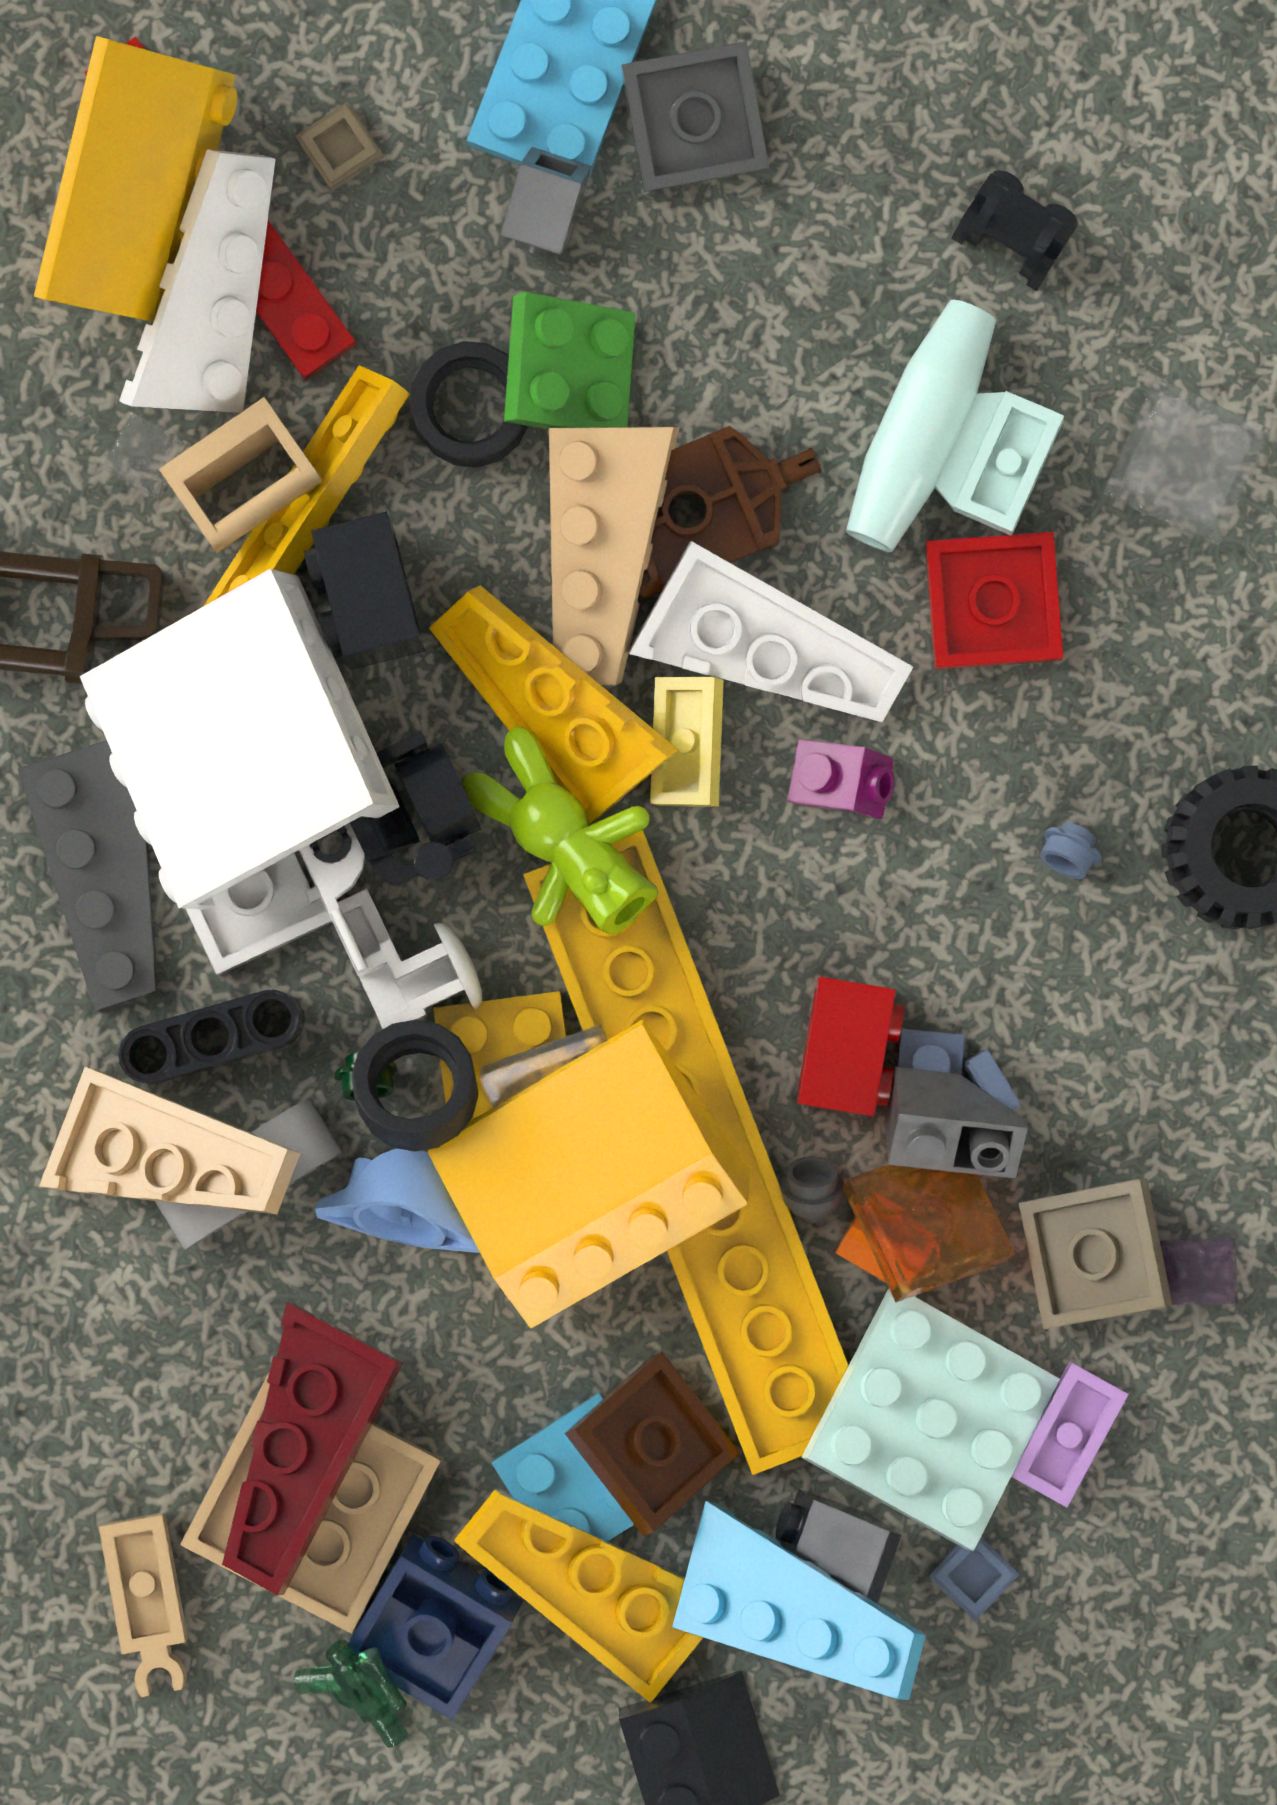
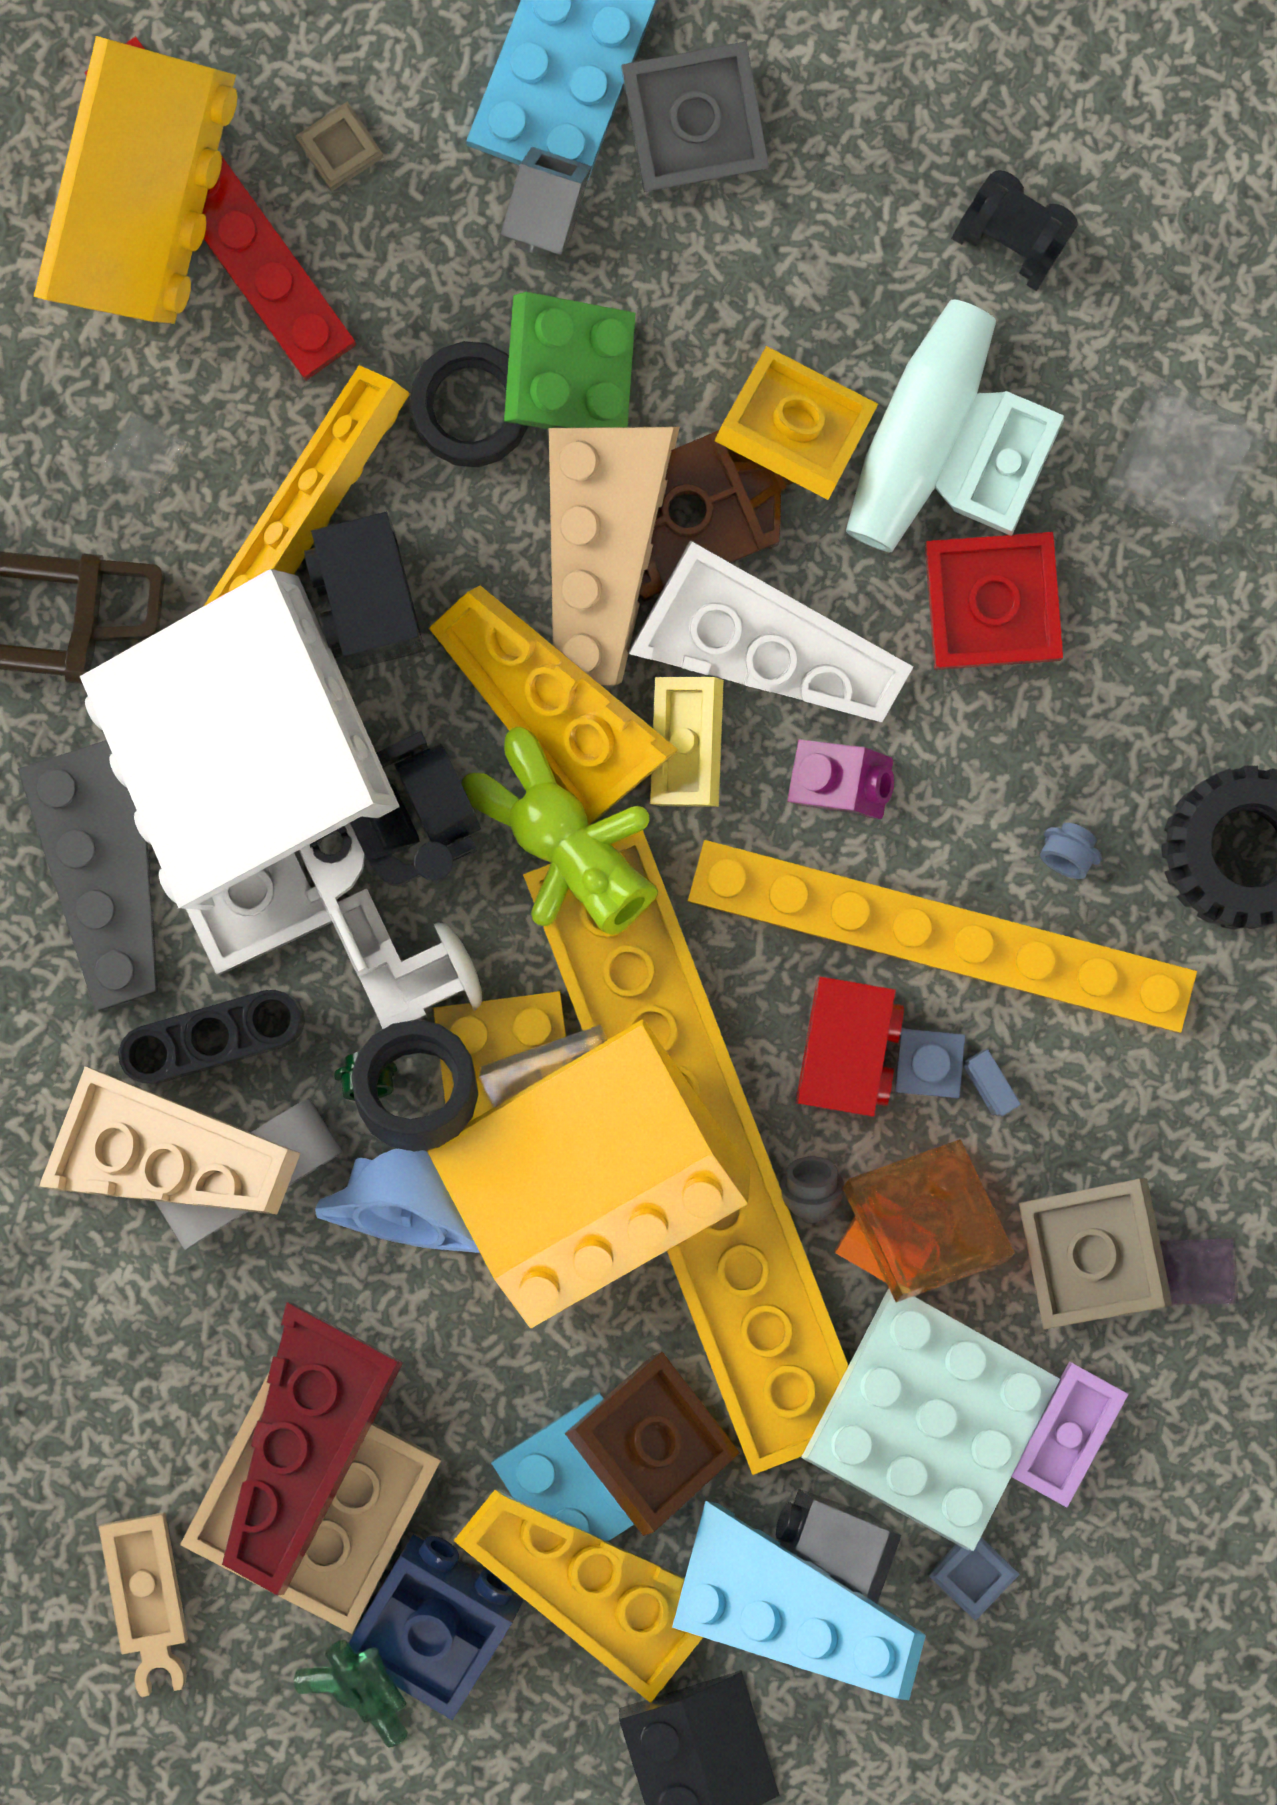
(206, 318): white wing -> none
(226, 452): tan tile -> none
(796, 422): none -> yellow plate
(942, 936): none -> yellow plate
(951, 1125): flat silver slope -> none

